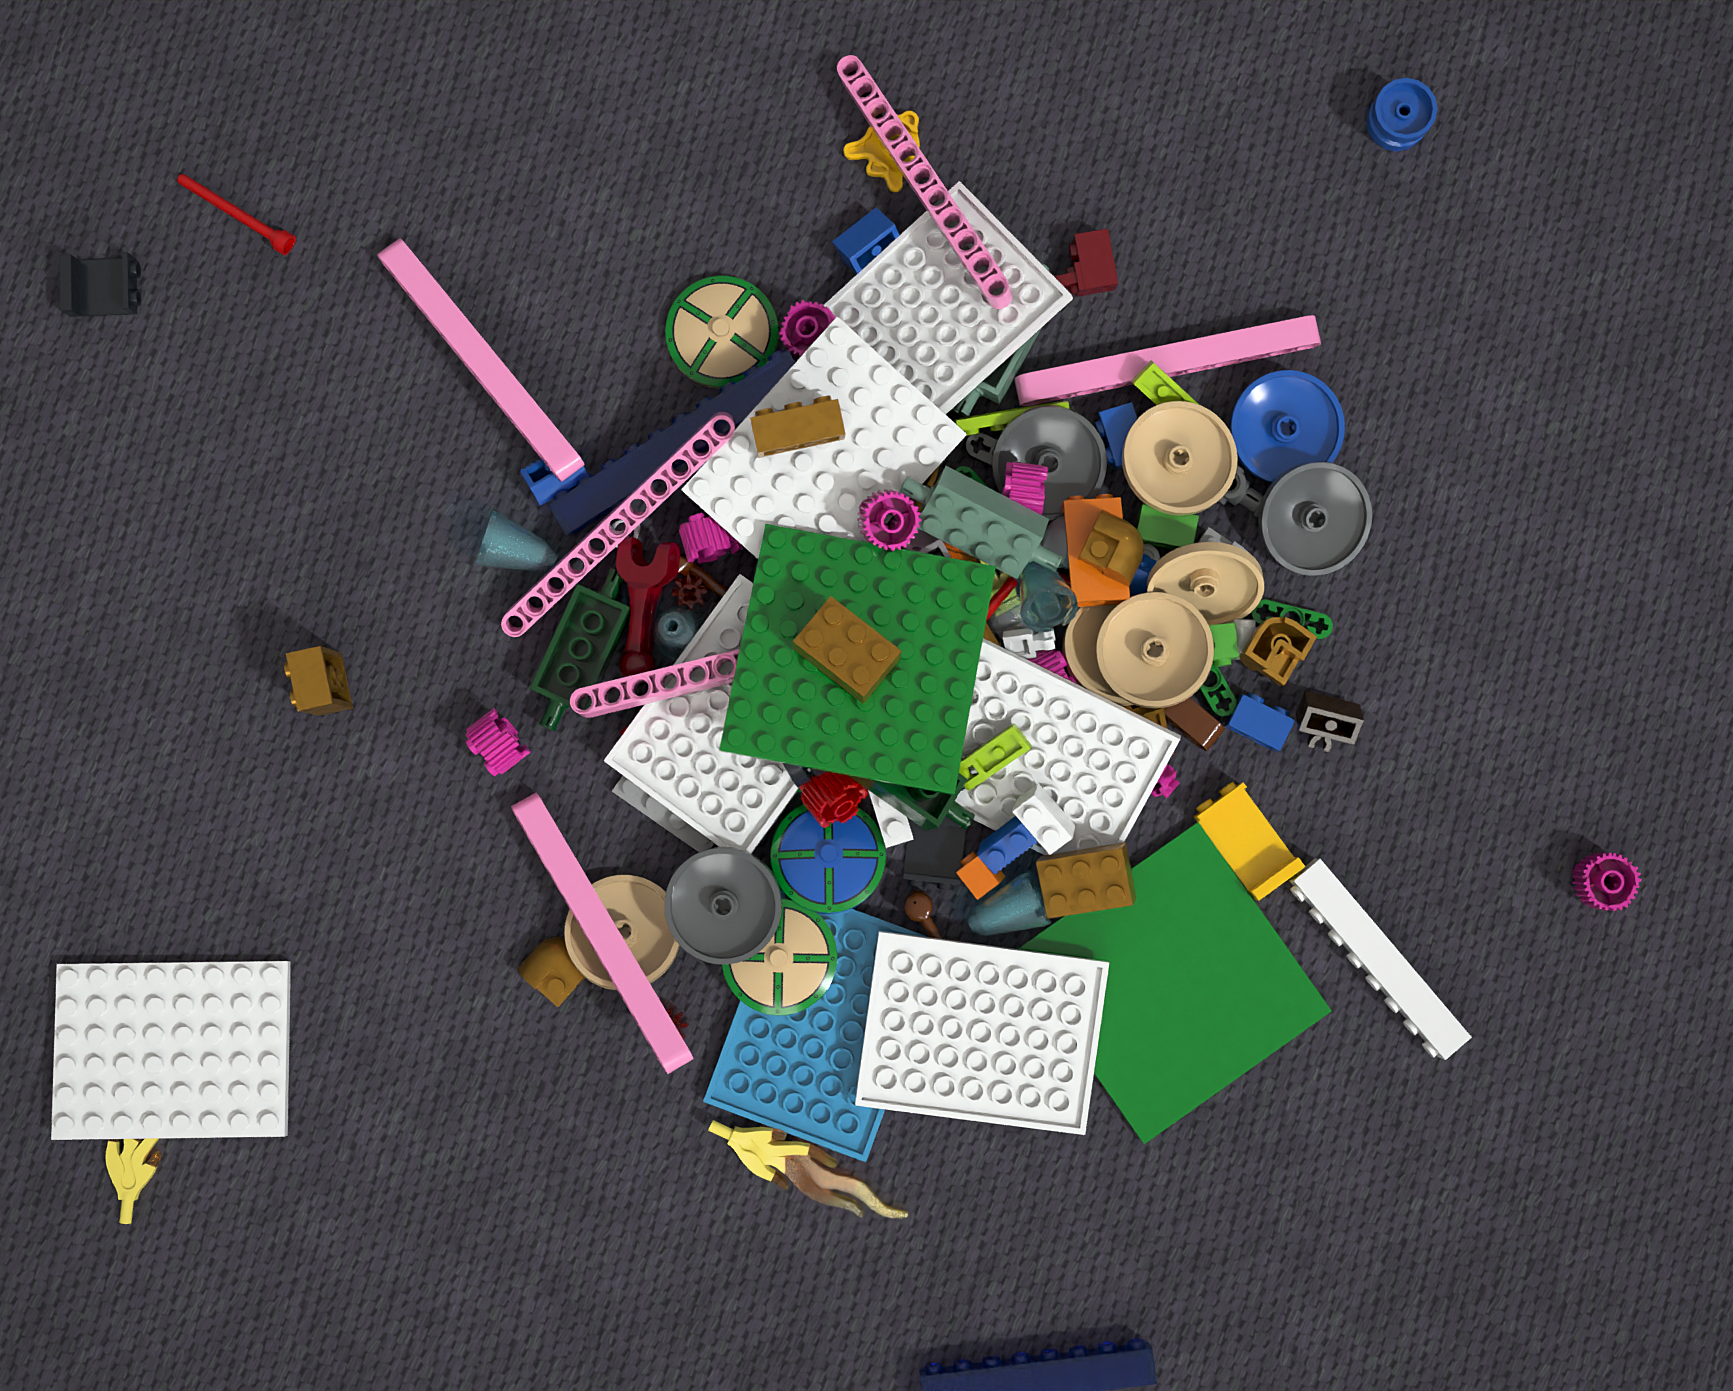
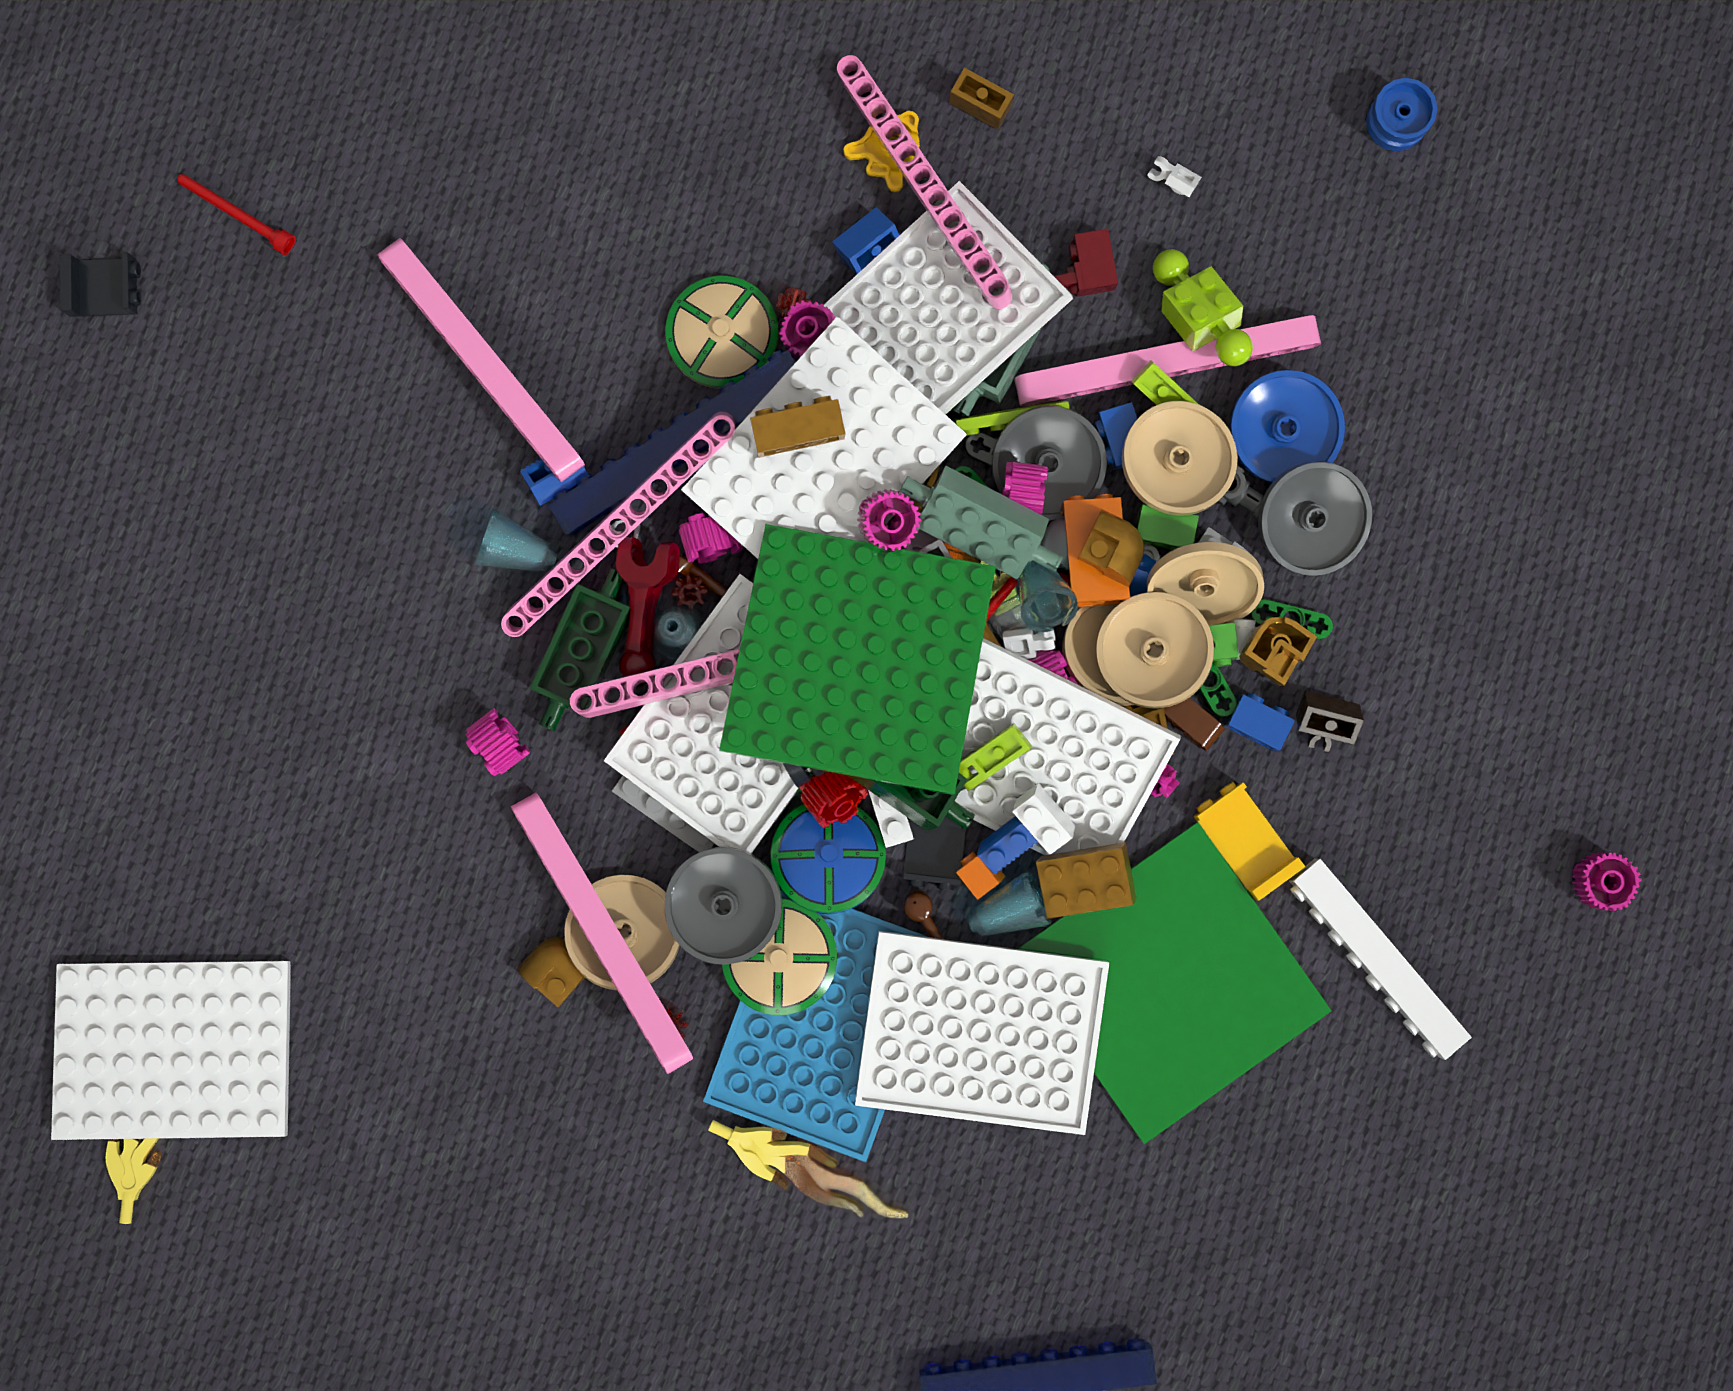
(318, 681): pearl gold brick -> none
(790, 298): none -> clear red gear
(847, 649): pearl gold brick -> none
(981, 98): none -> pearl gold brick
(1177, 177): none -> white plate
(1202, 308): none -> lime brick

